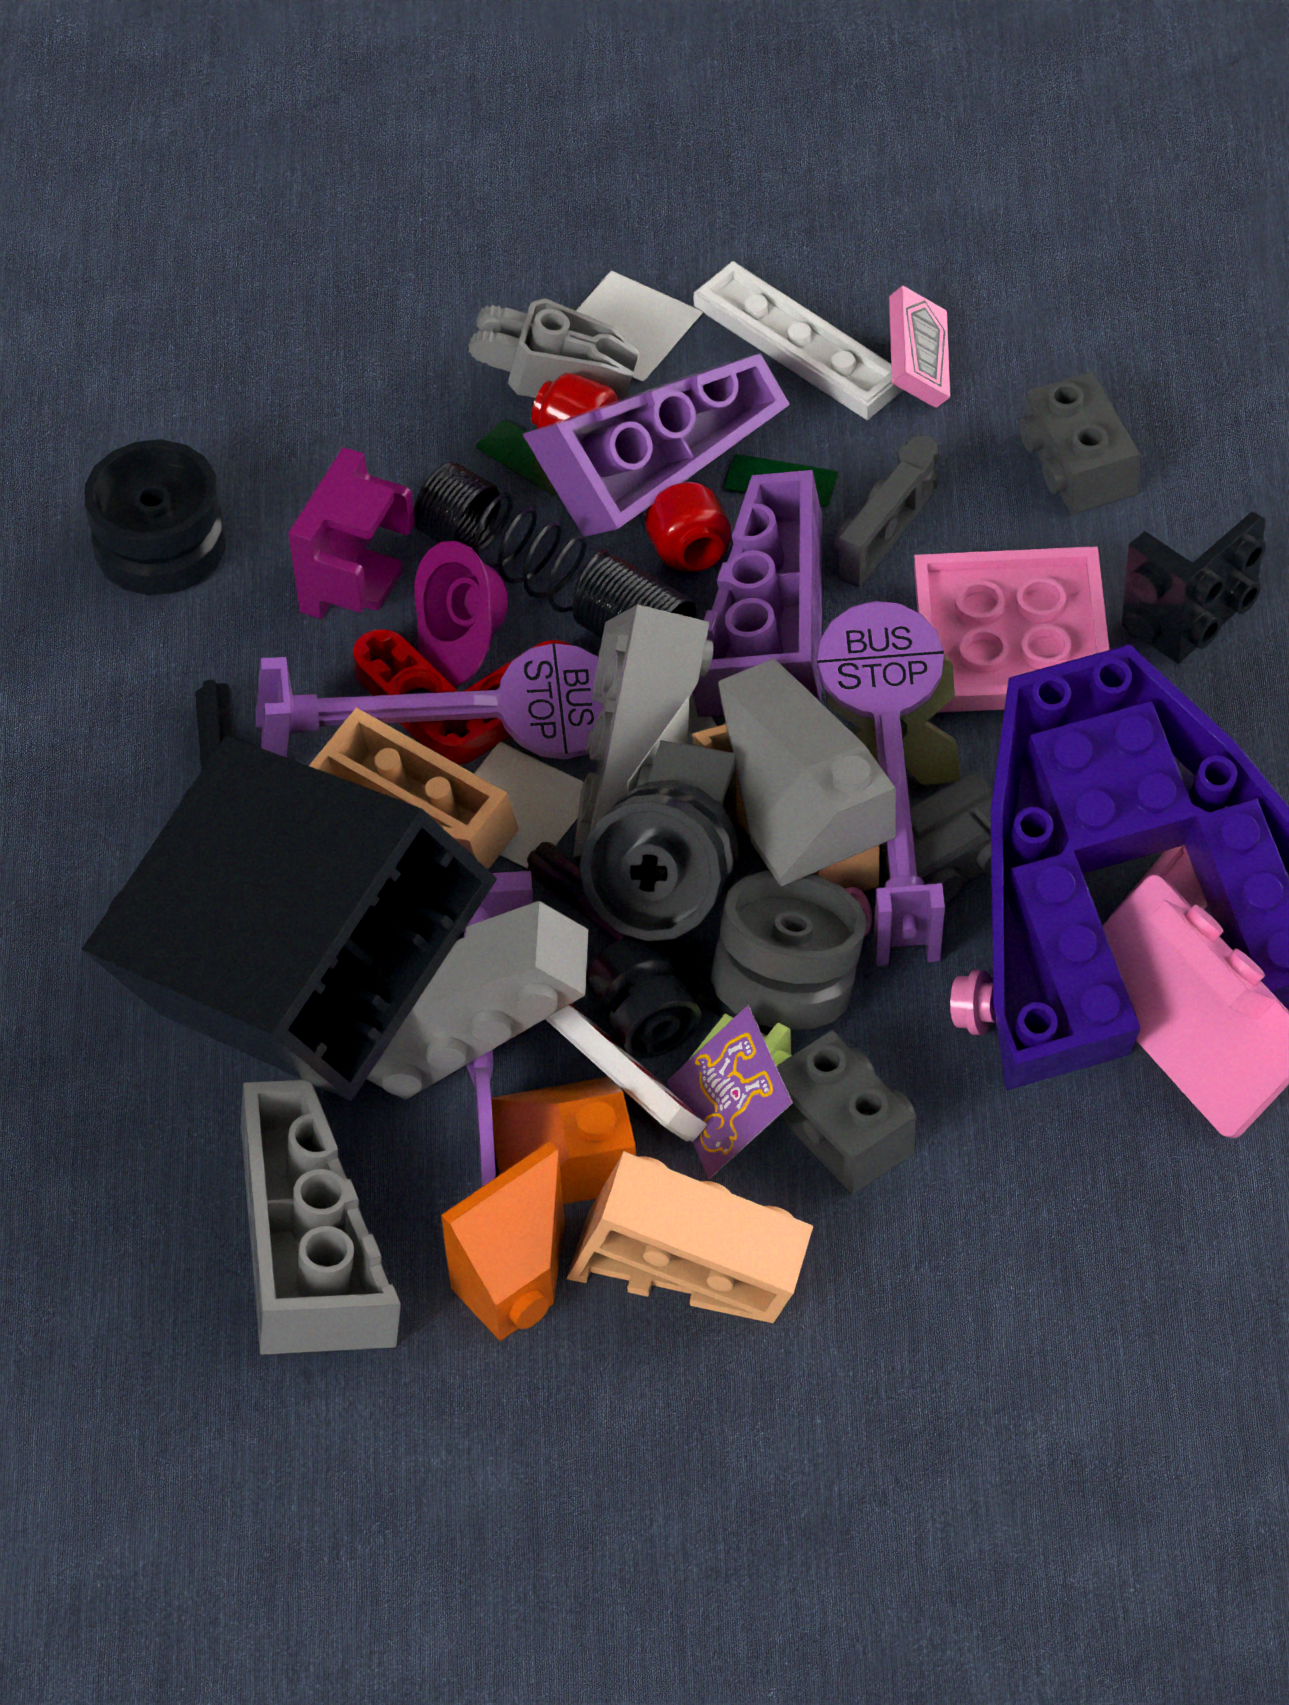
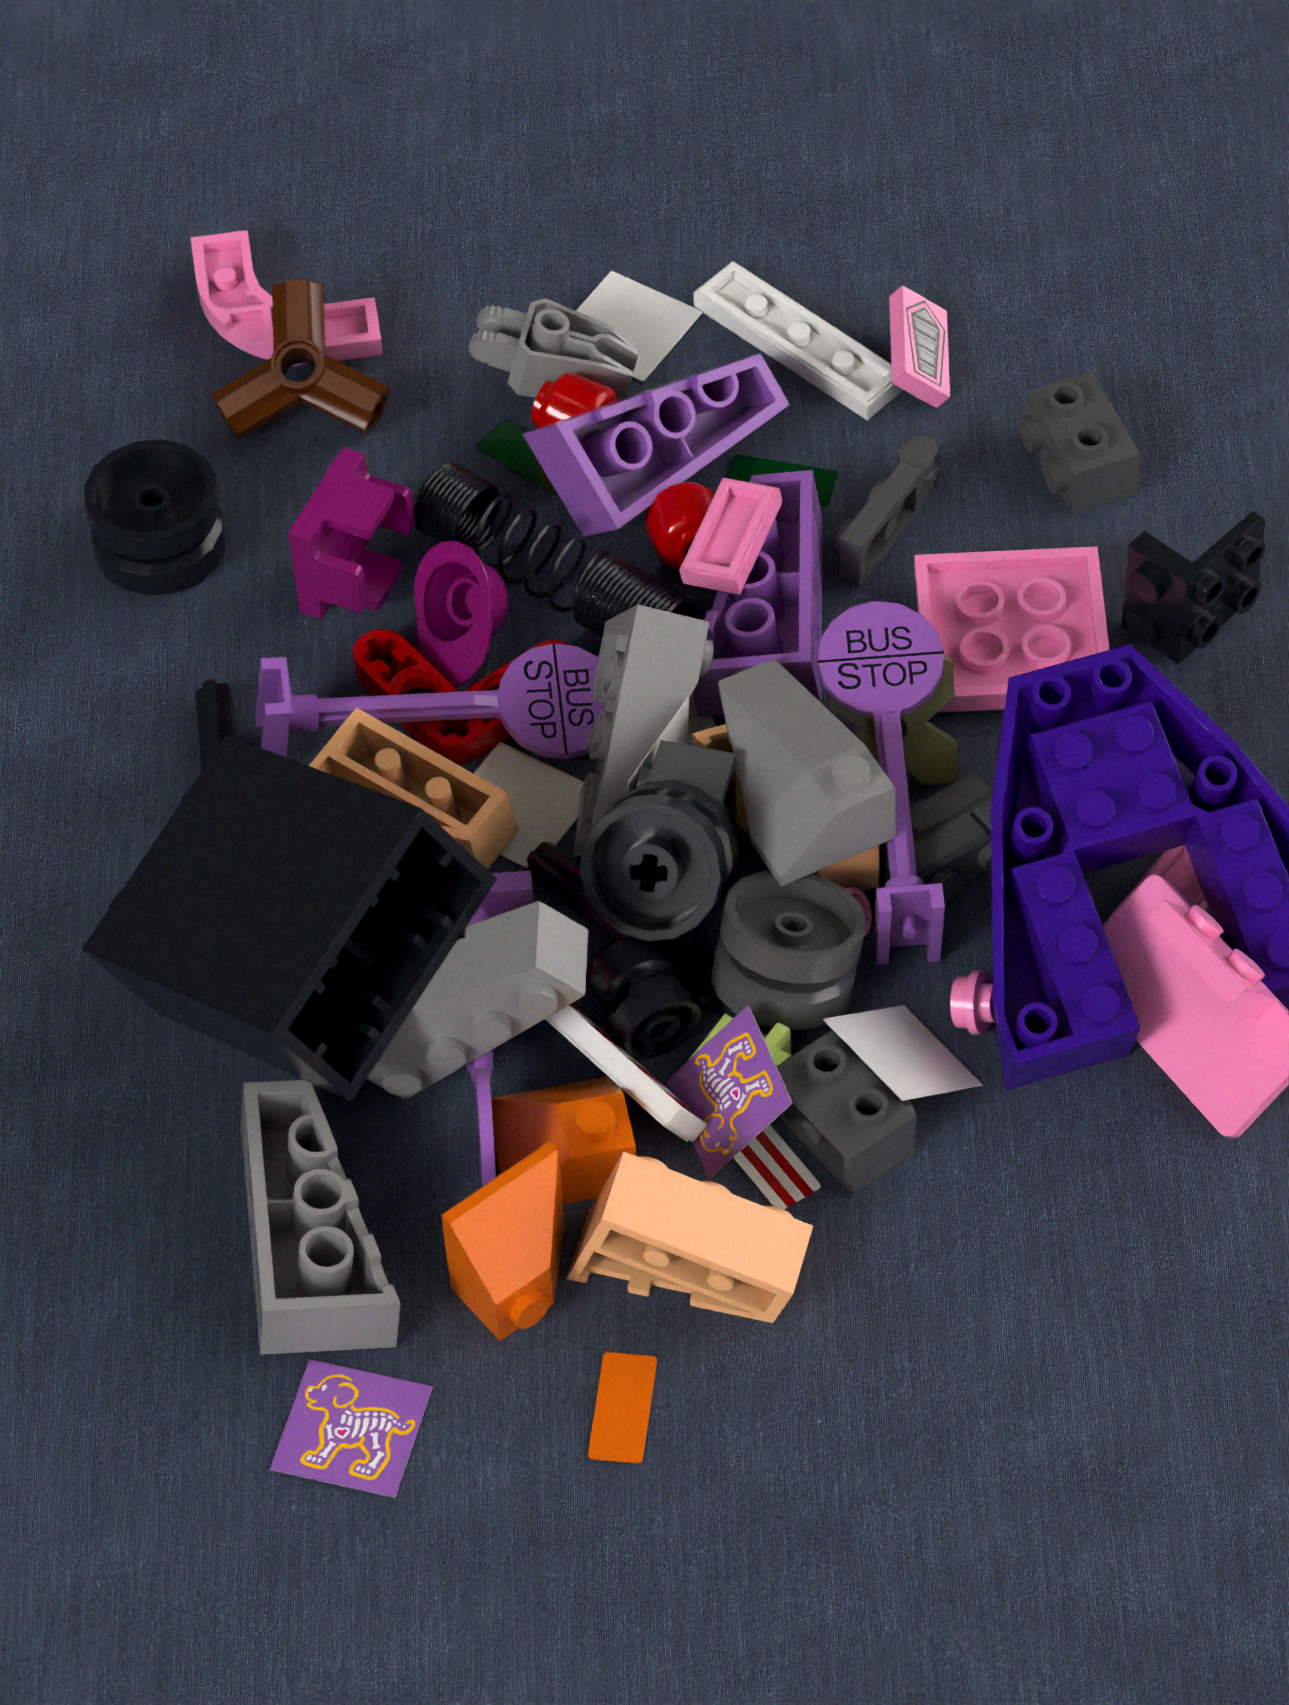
(244, 310): none -> bright pink plate
(300, 338): none -> reddish brown piece
(351, 1428): none -> medium lavender sticker
(622, 1407): none -> orange sticker
(731, 536): none -> bright pink tile
(776, 1169): none -> sticker
(902, 1052): none -> white sticker

